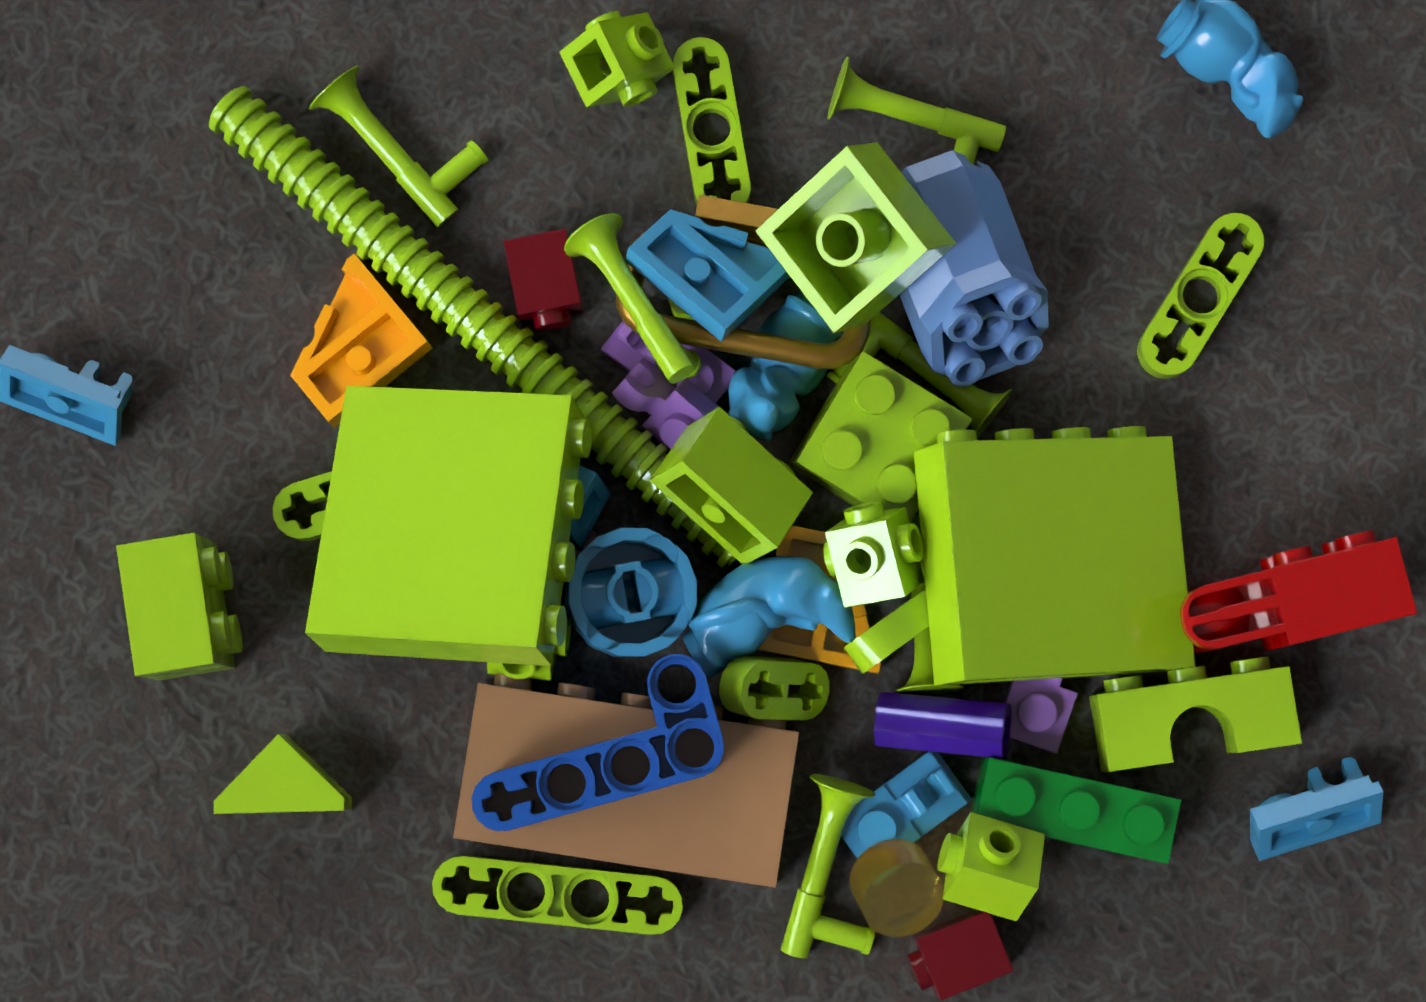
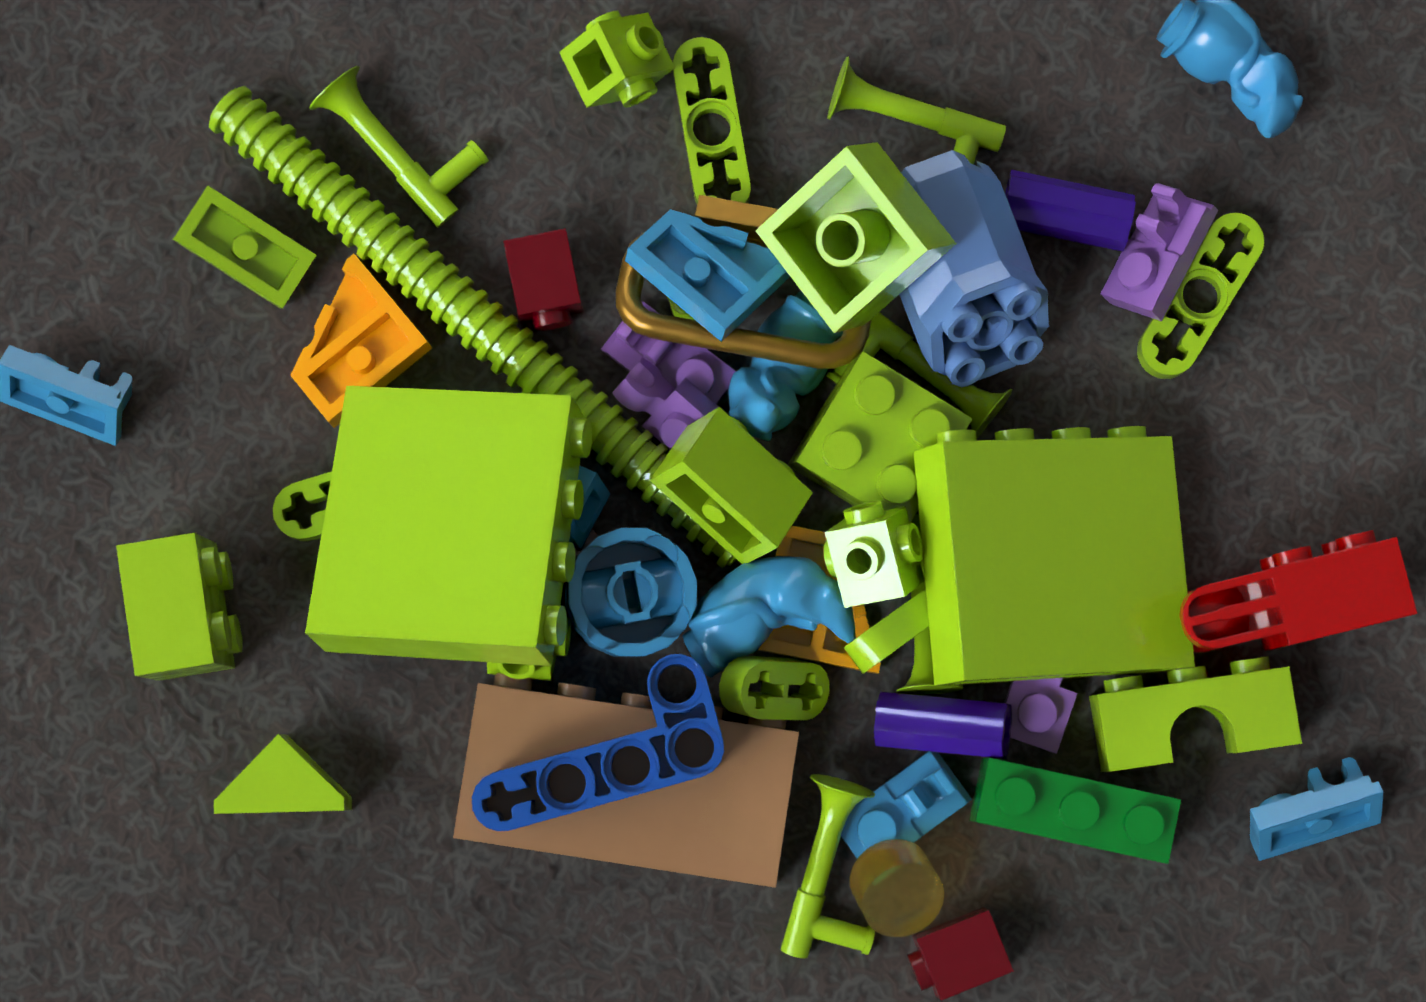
(244, 247): none -> lime plate
(557, 902): lime beam -> none
(599, 244): lime piece -> none
(991, 866): lime brick -> none
(1070, 210): none -> dark purple axle
(1159, 252): none -> medium lavender plate

